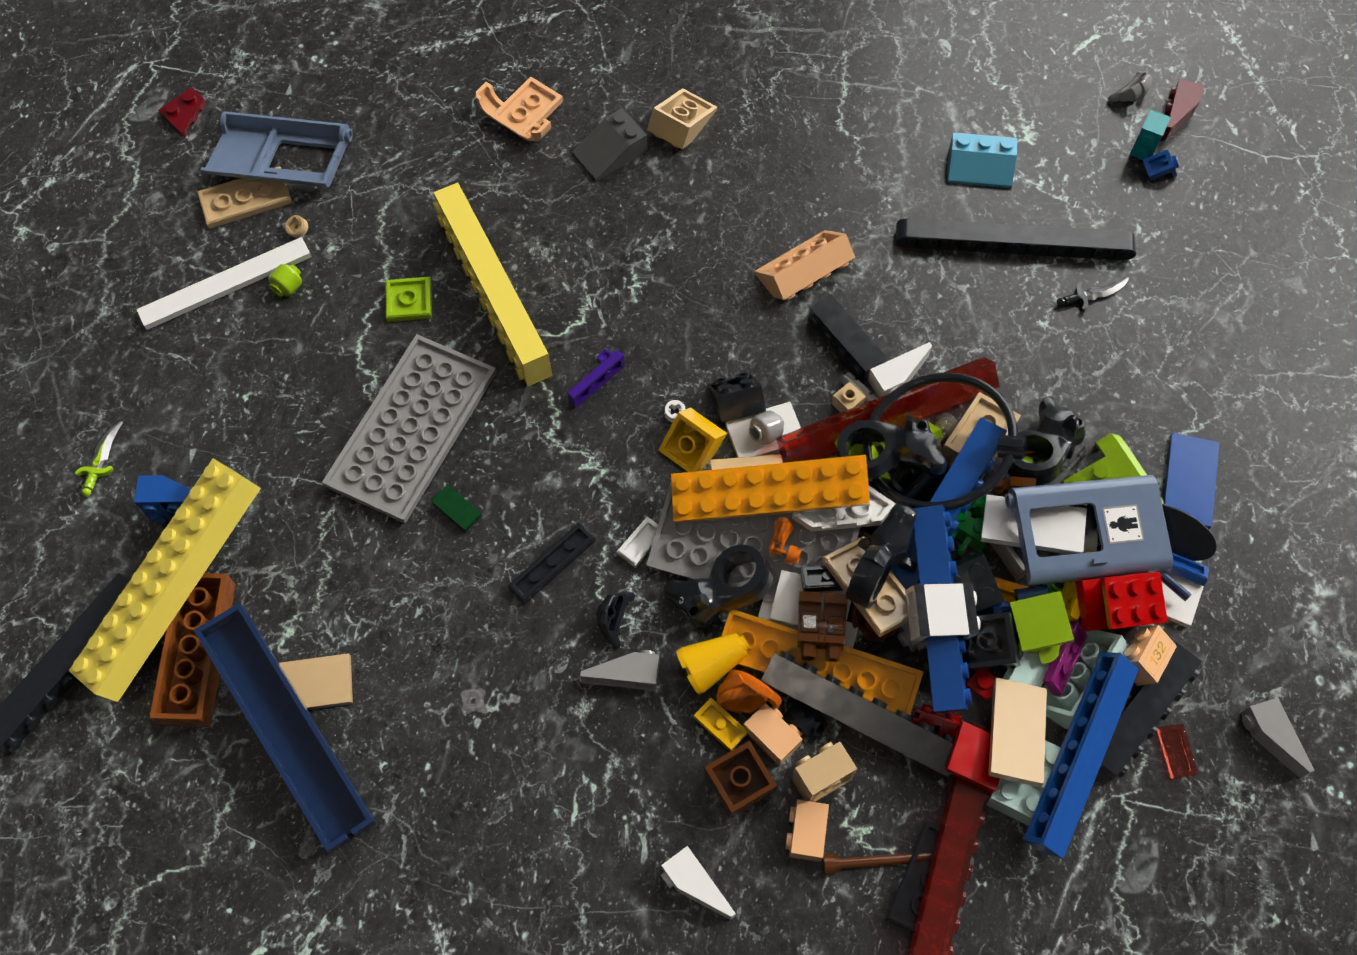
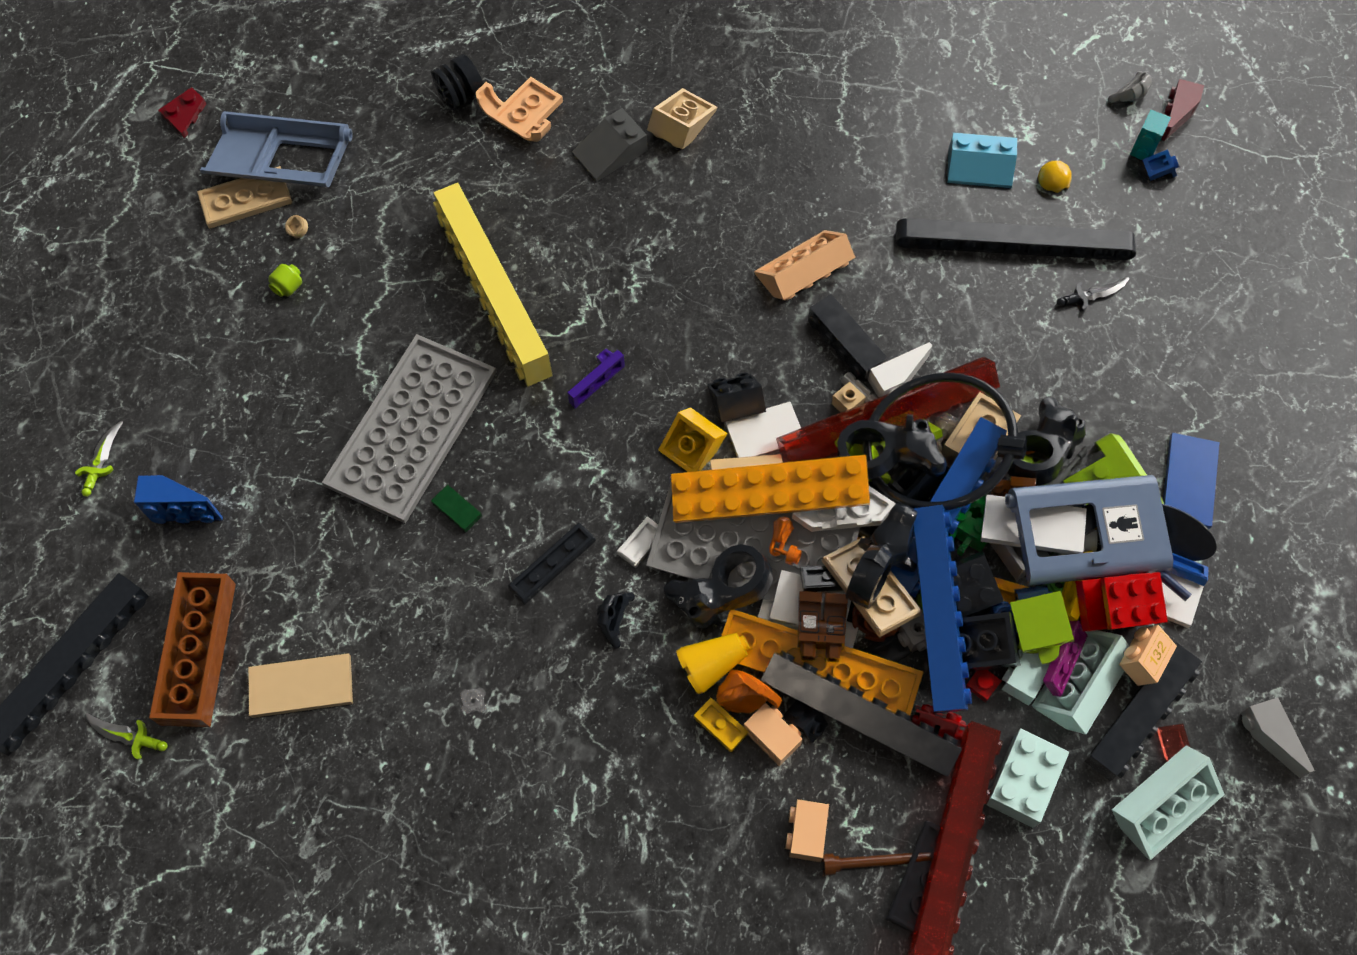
(126, 735): none -> piece
(164, 581): light yellow brick -> none
(222, 283): white tile -> none
(285, 728): dark blue piece -> none
(408, 299): lime tile -> none
(457, 81): none -> black wheel
(629, 671): light grey slope -> none
(674, 404): white bush -> none
(691, 880): white slope -> none
(740, 779): reddish brown brick -> none
(766, 427): light grey head -> none
(823, 772): tan brick -> none
(942, 611): white panel -> none
(971, 757): red tile -> none
(1018, 732): tan tile -> none
(1055, 176): none -> yellow hair
(1081, 755): blue brick -> none
(1169, 801): none -> light aqua slope

